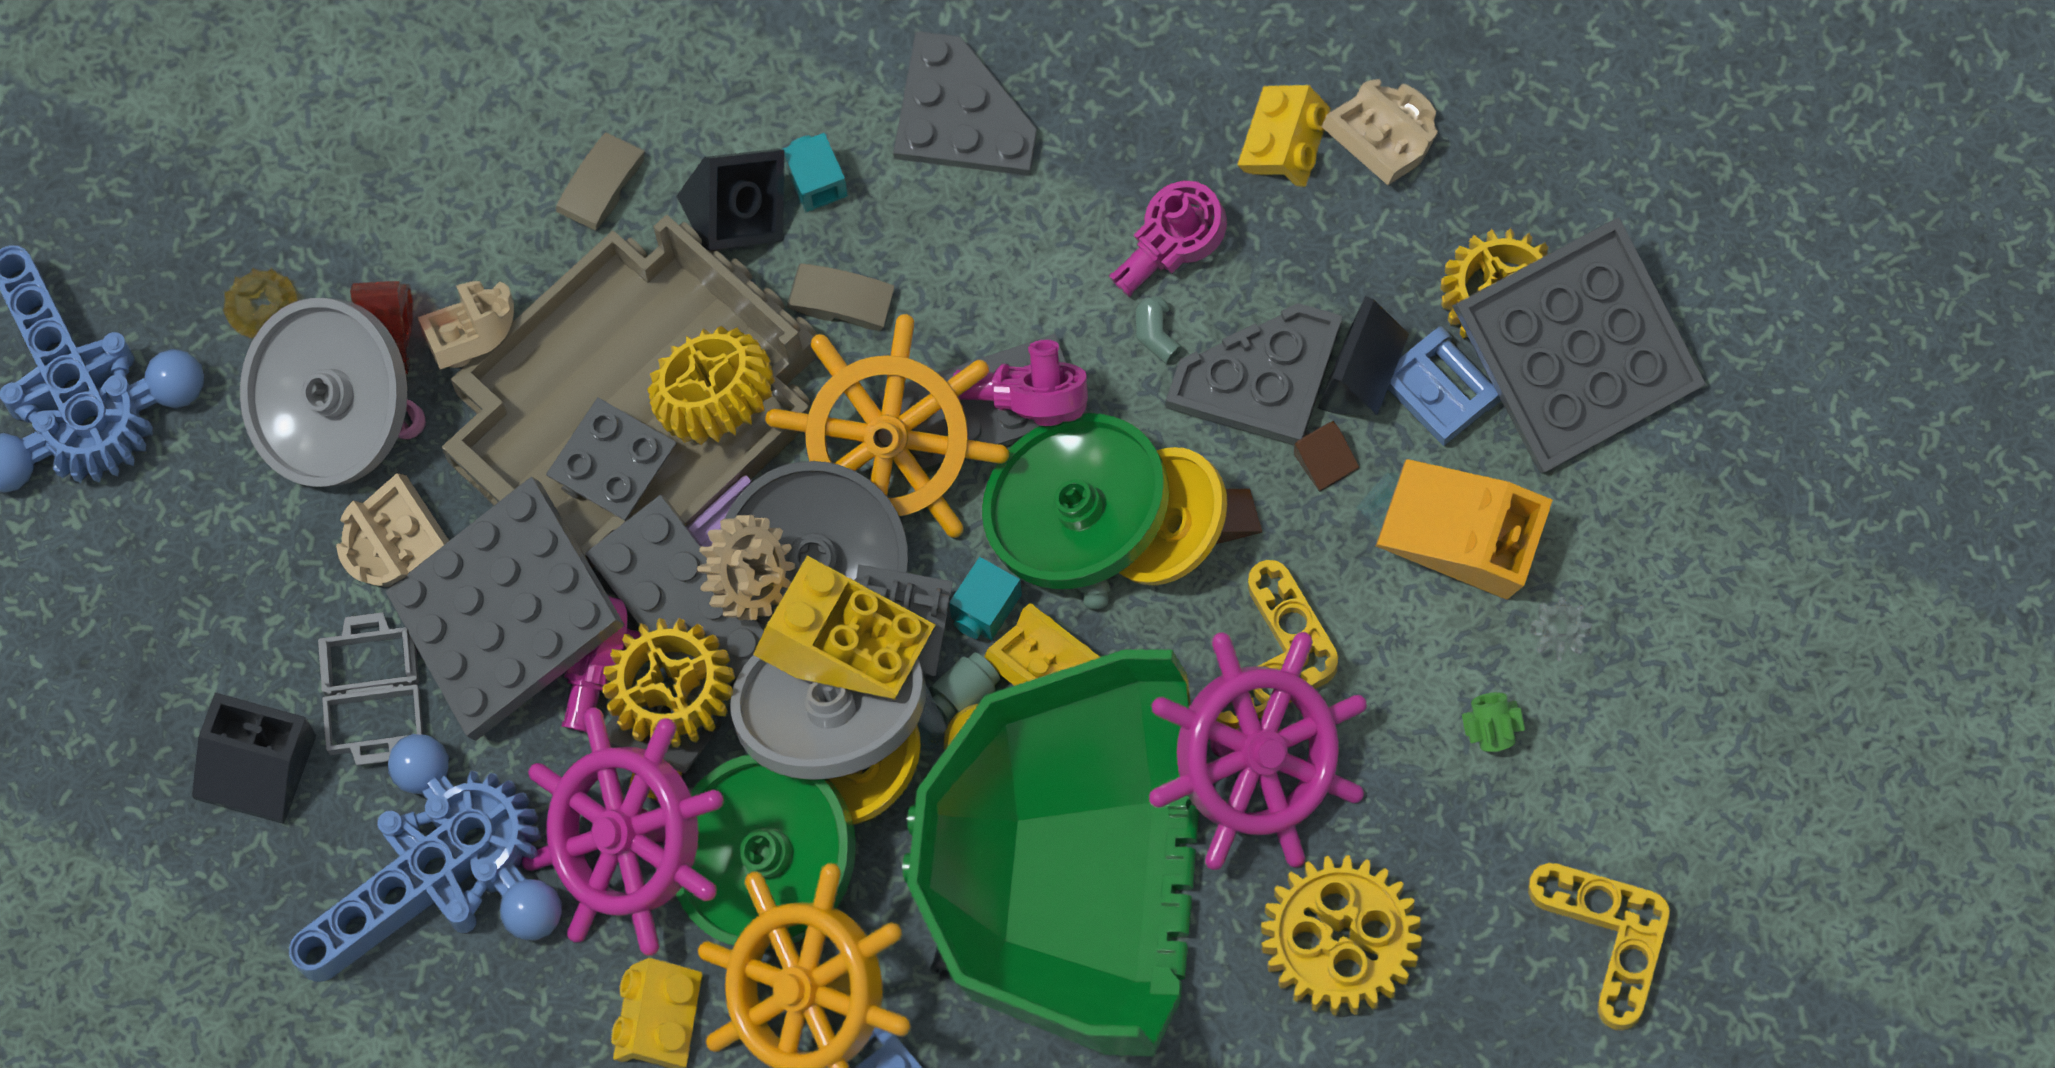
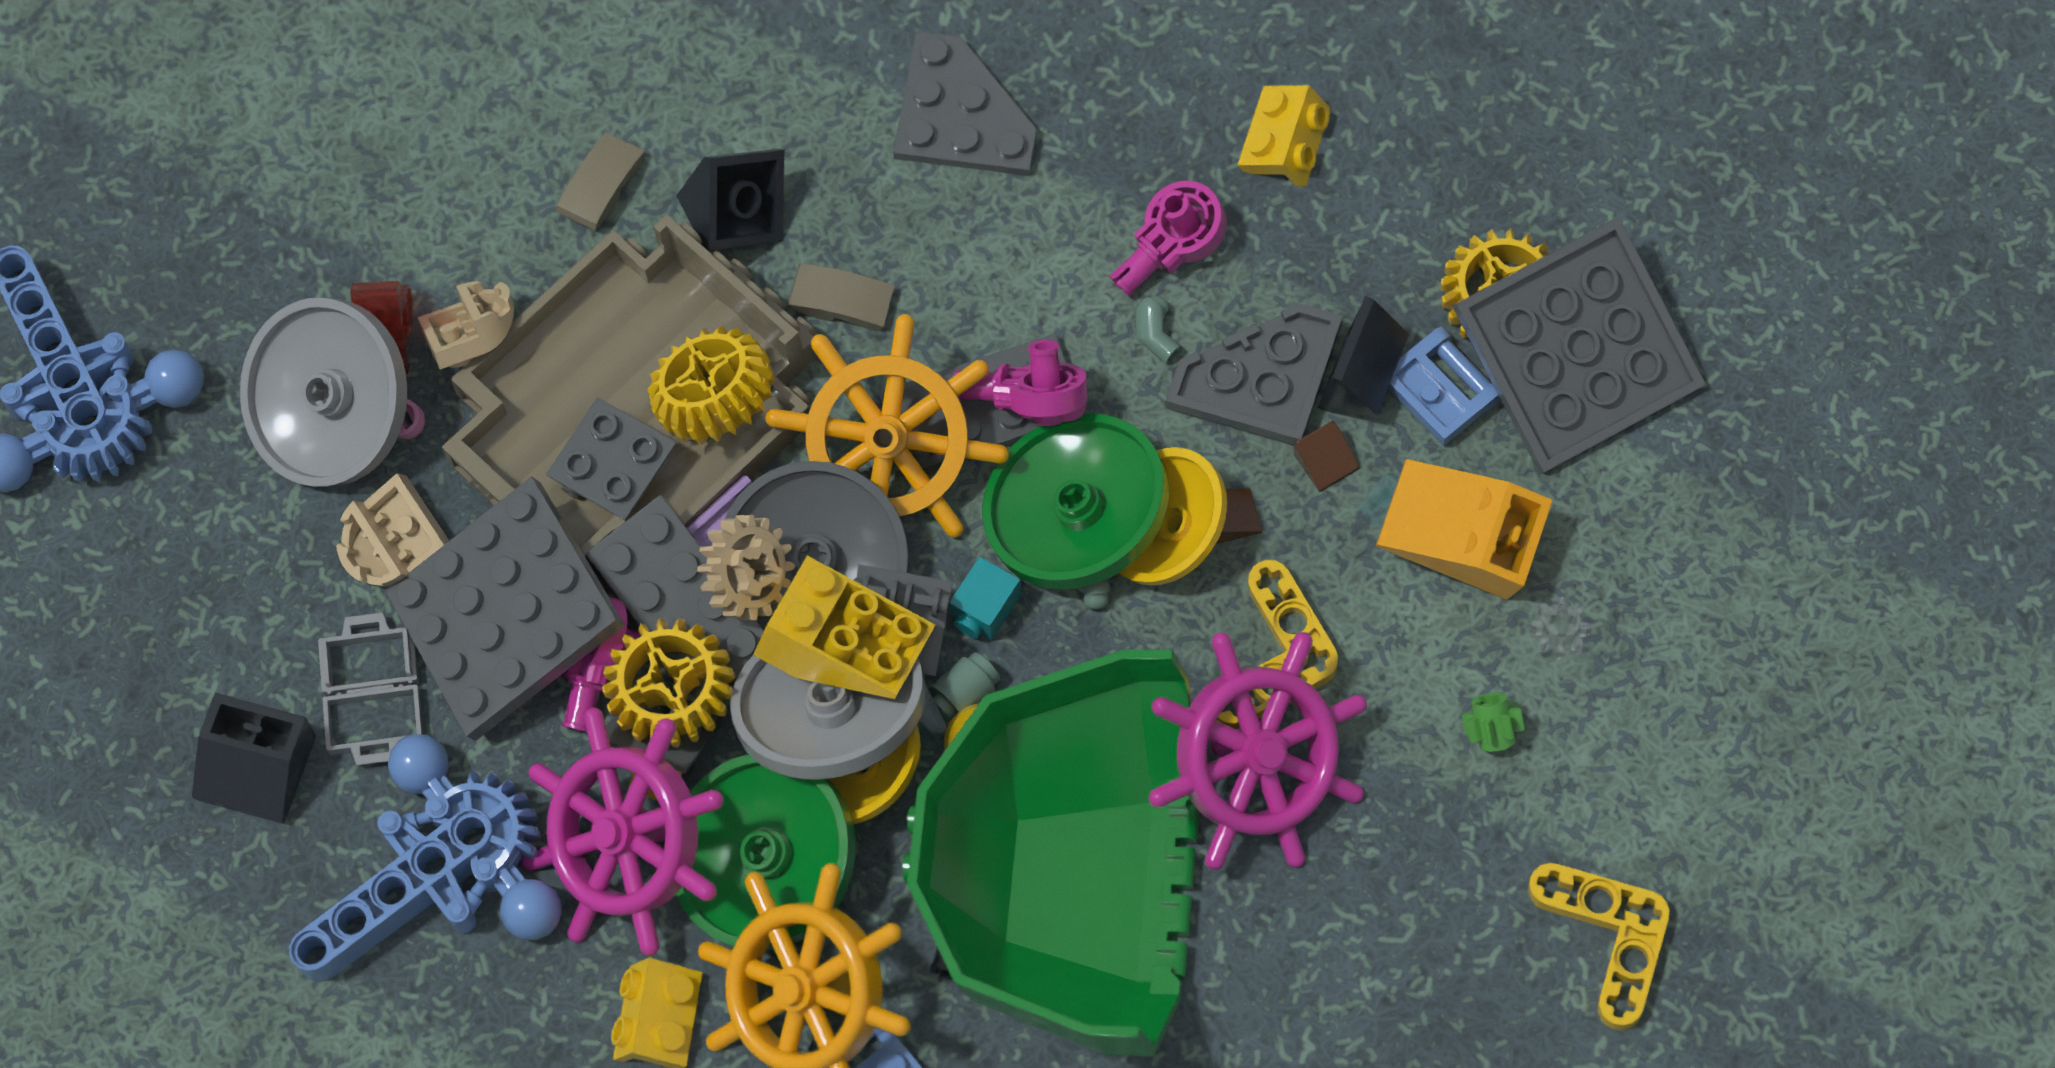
(240, 311): clear yellow gear -> none
(814, 171): teal brick -> none
(1036, 648): yellow bracket -> none
(1314, 968): yellow gear -> none
(1385, 128): tan slope -> none

